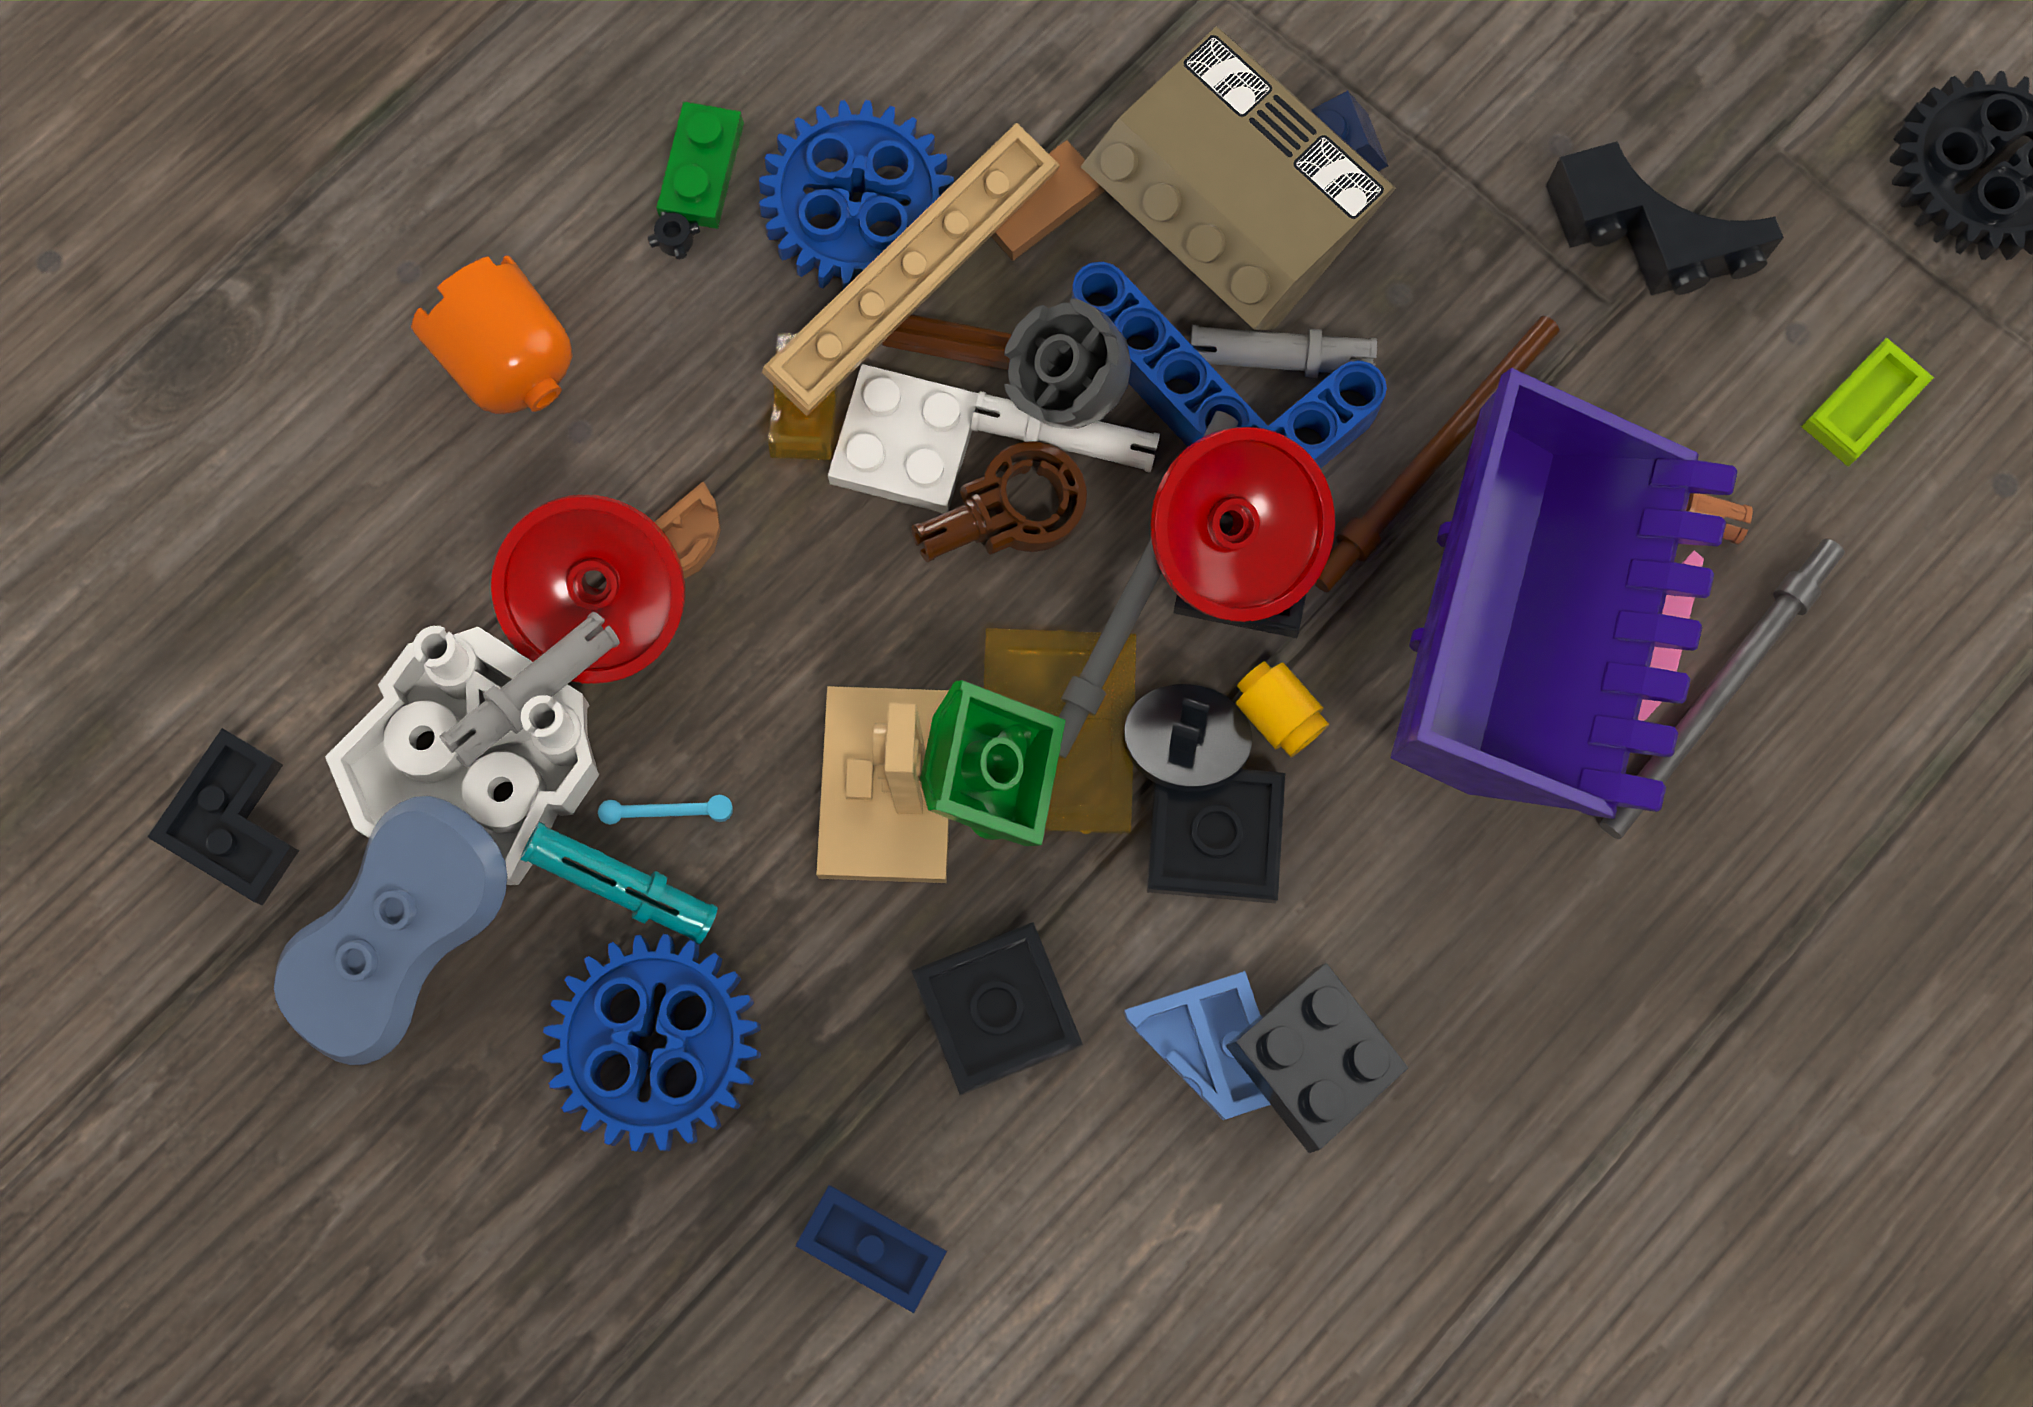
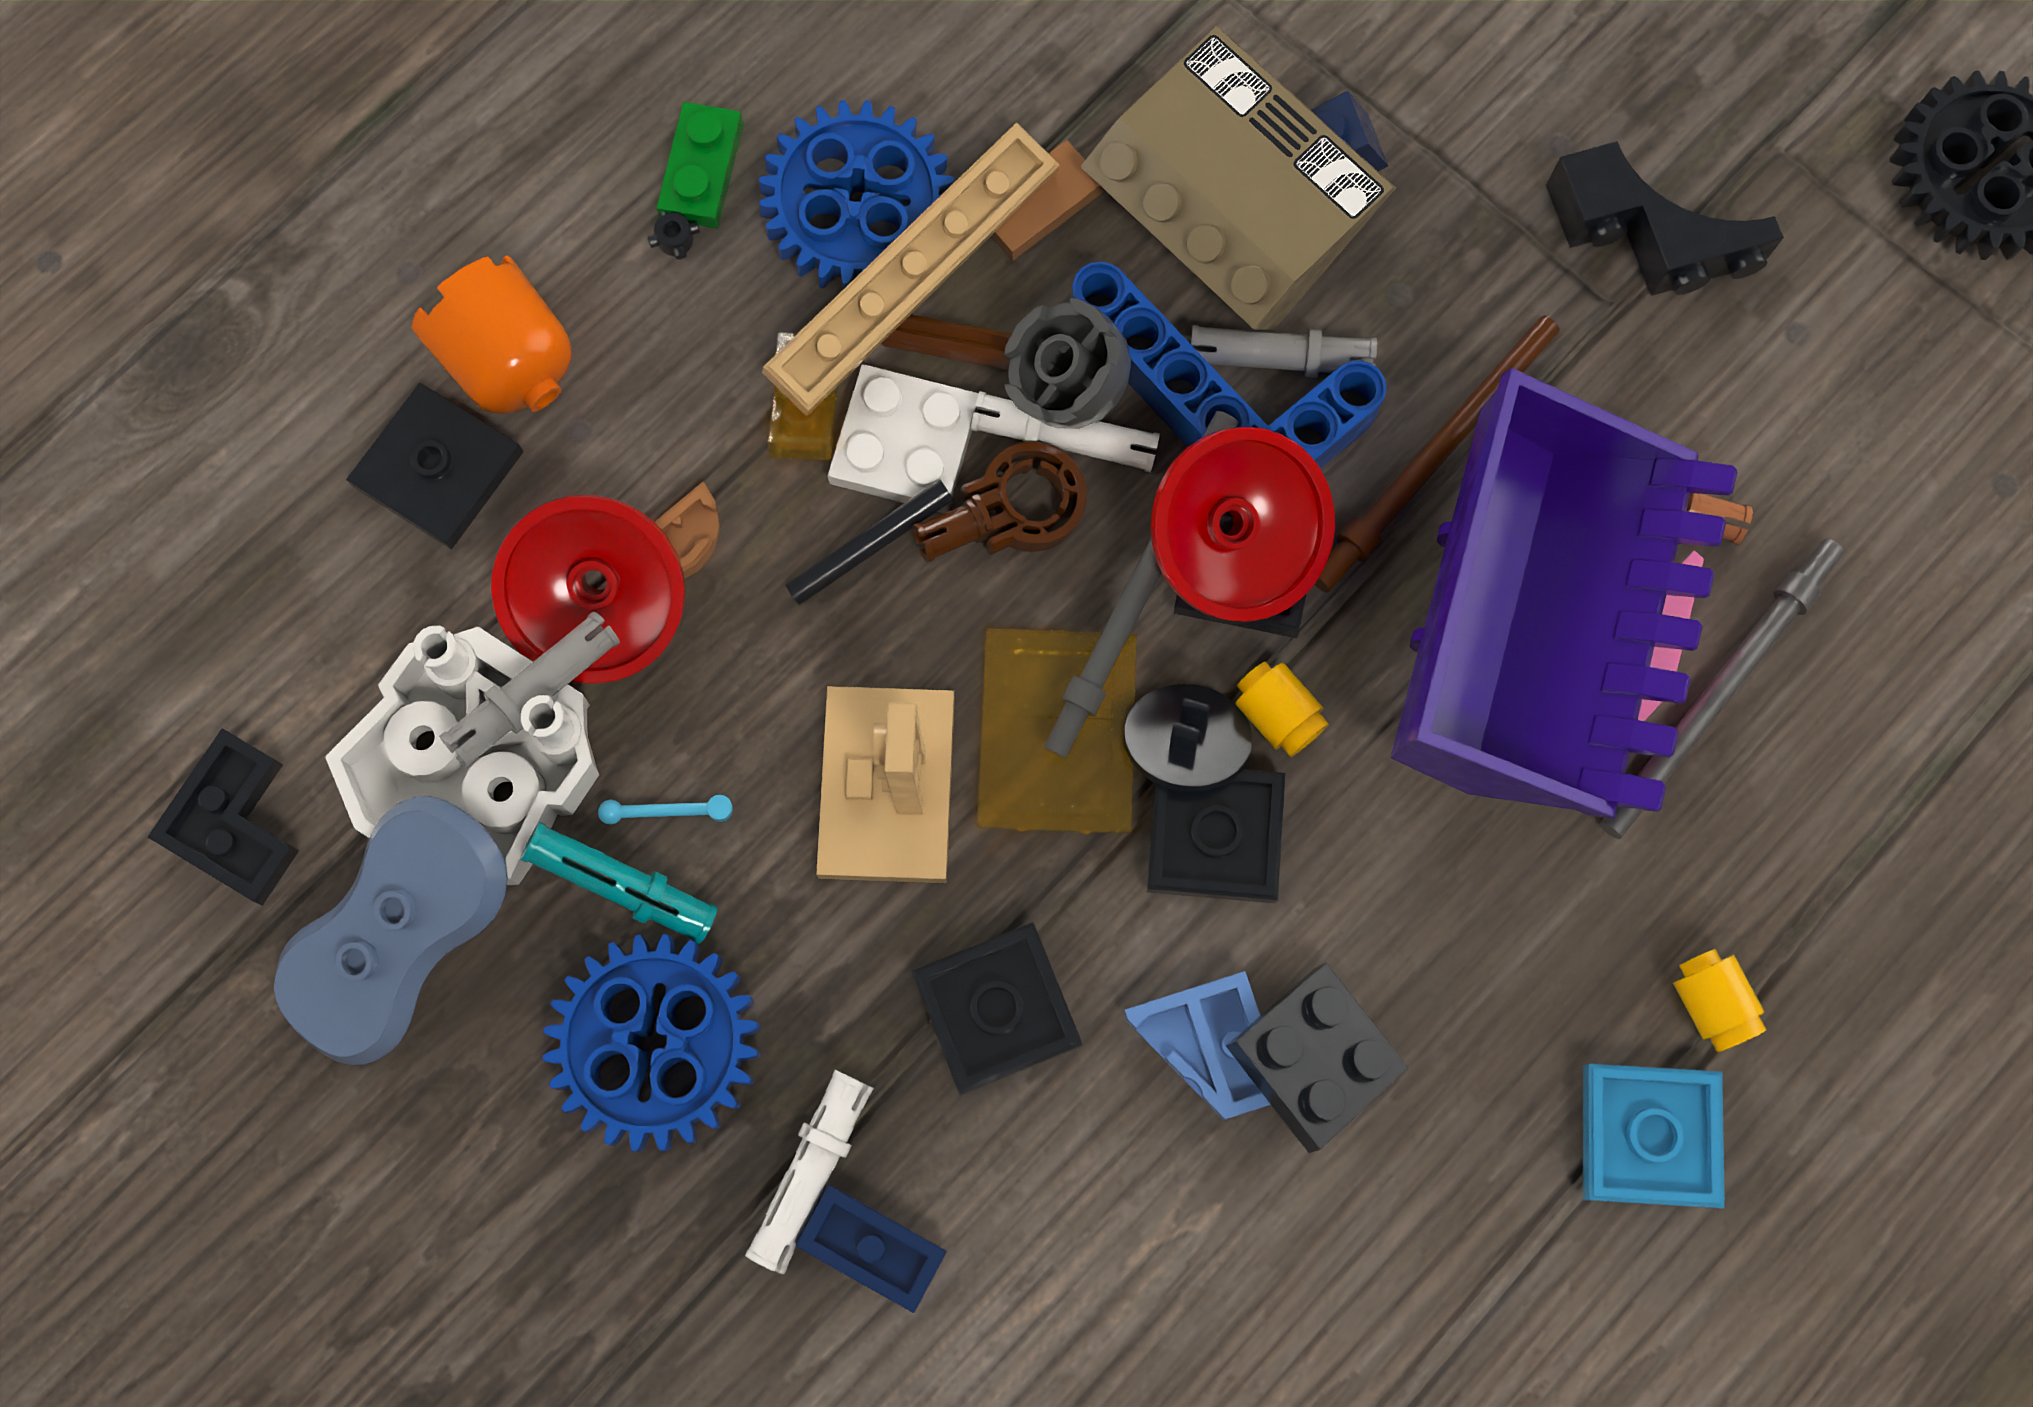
(435, 465): none -> black plate
(805, 1180): none -> white pin
(869, 542): none -> black bar
(992, 764): green slope -> none
(1653, 1136): none -> dark azure plate
(1720, 1000): none -> yellow brick
(1867, 402): lime tile -> none

